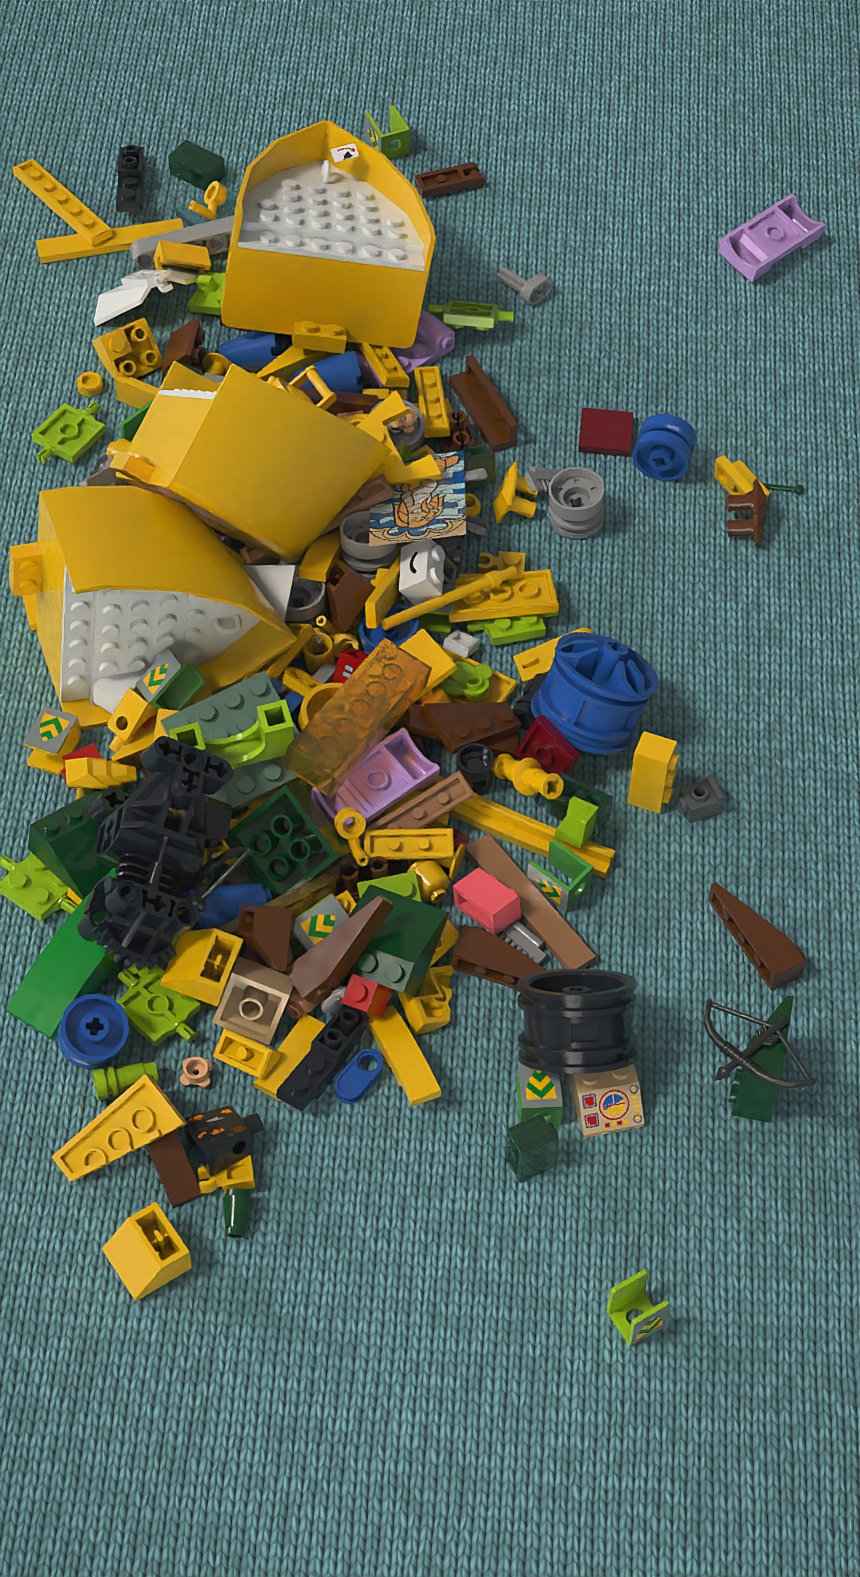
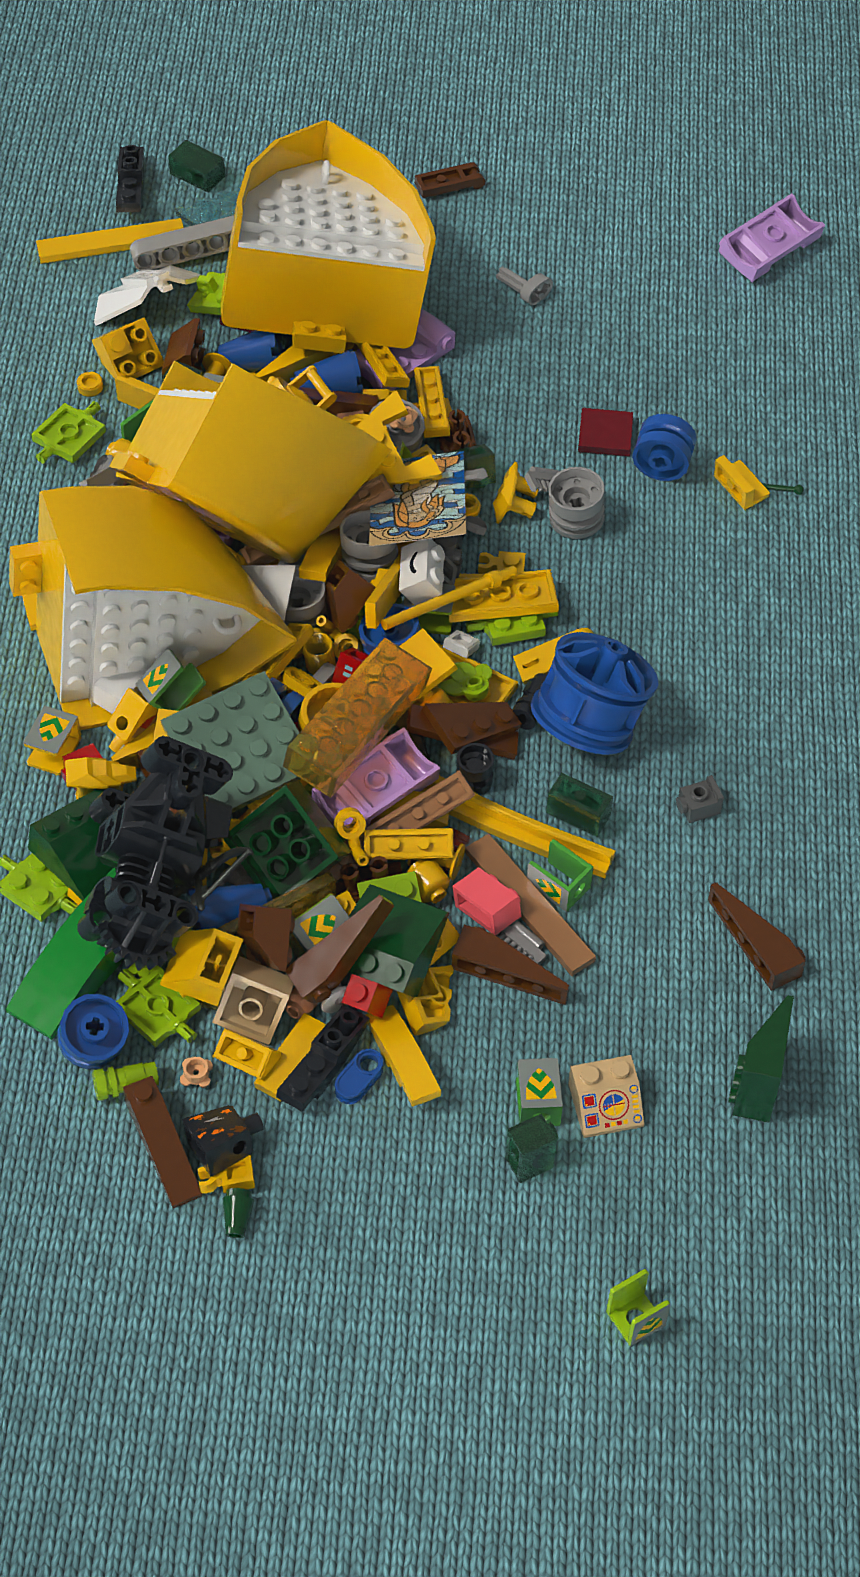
(62, 202): yellow tile -> none
(124, 1126): yellow wing -> none
(147, 1252): yellow slope -> none
(181, 256): yellow hinge -> none
(214, 196): yellow plate -> none
(261, 742): lime arch -> none
(344, 152): white sticker -> none
(381, 142): lime piece -> none
(474, 314): lime plate -> none
(484, 406): reddish brown fence -> none
(528, 776): yellow piece -> none
(548, 747): dark red tile -> none
(577, 1021): black wheel -> none
(578, 823): lime panel -> none
(653, 772): yellow wedge -> none
(758, 504): reddish brown connector -> none
(764, 1037): pearl dark grey piece -> none

